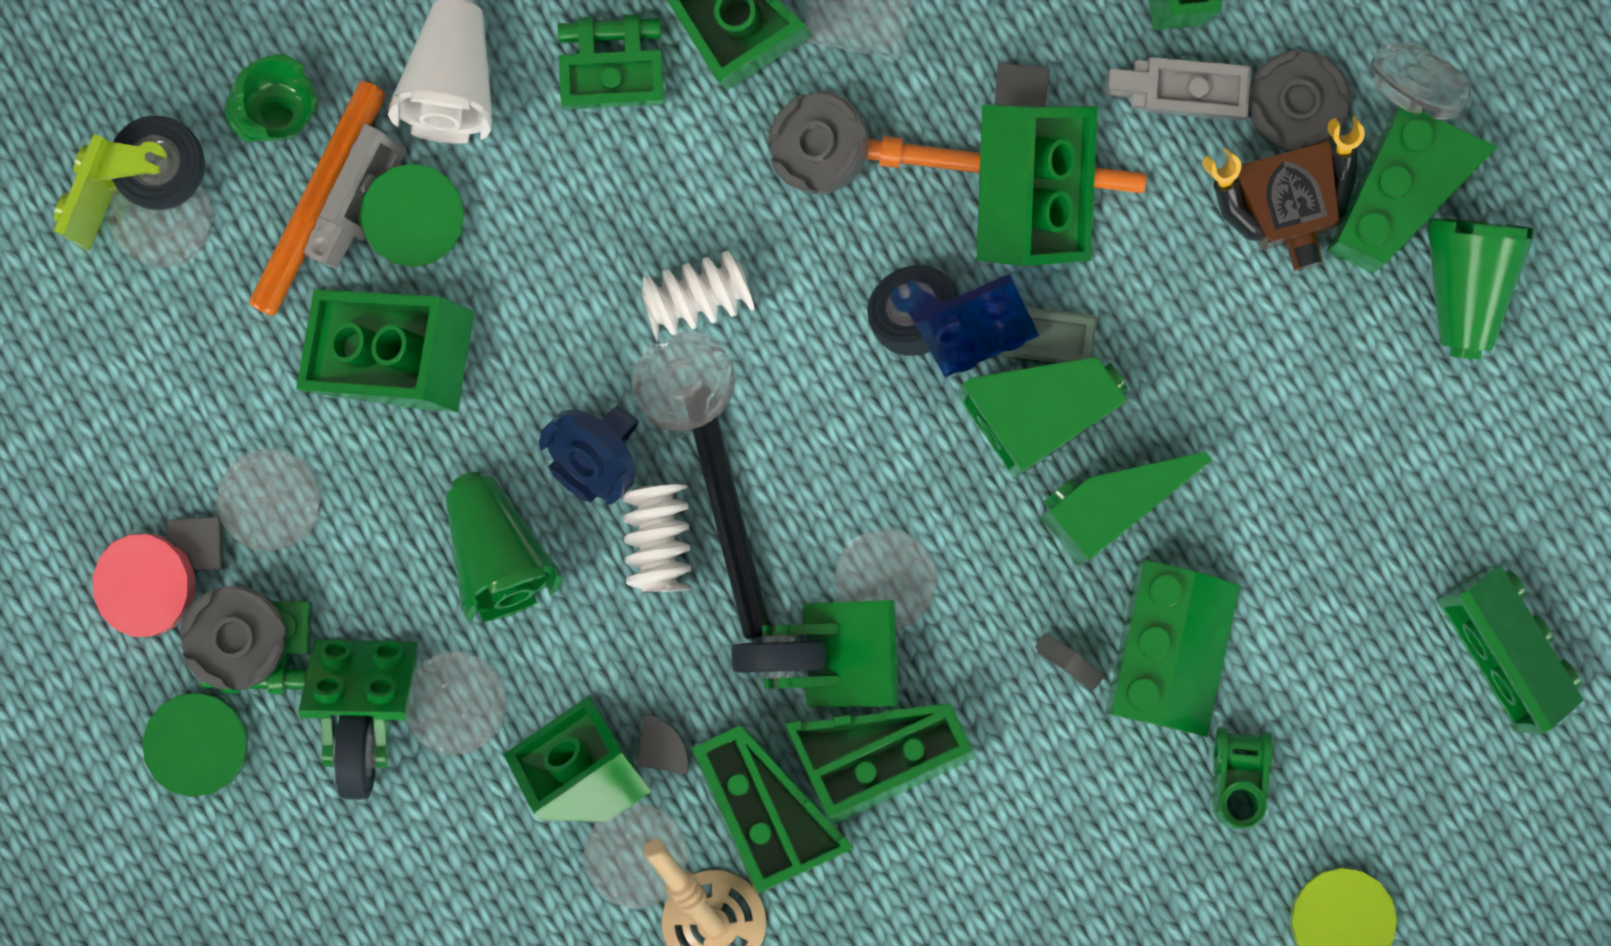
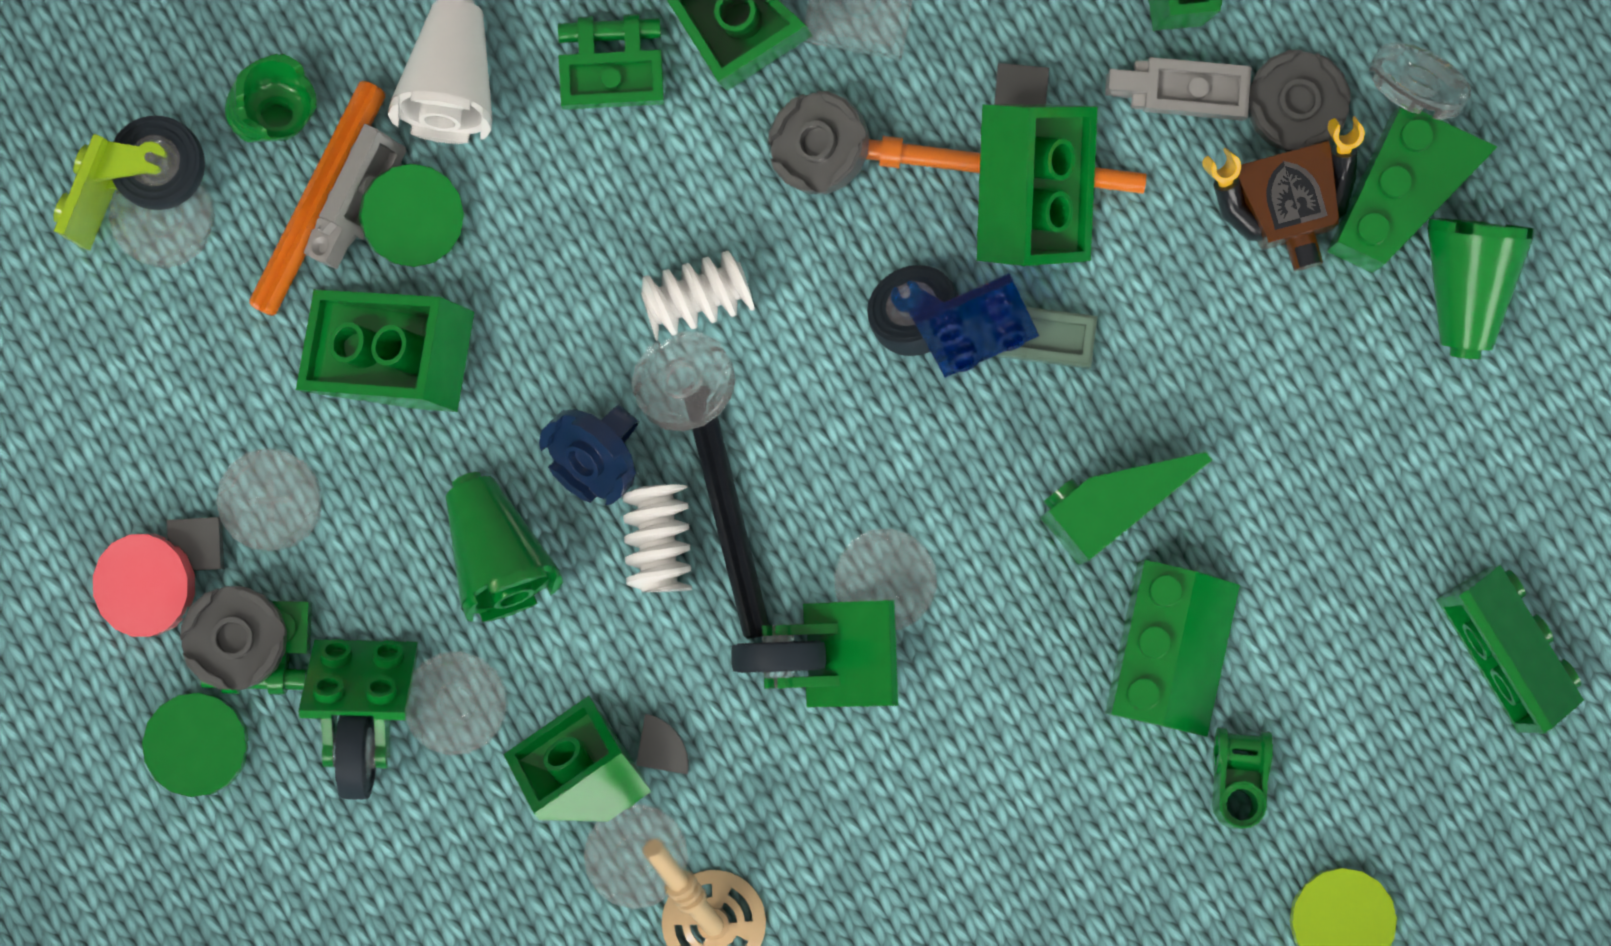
(764, 811): green wedge -> none
(878, 755): green wedge -> none
(1041, 407): green slope -> none
(1069, 661): dark grey tile -> none

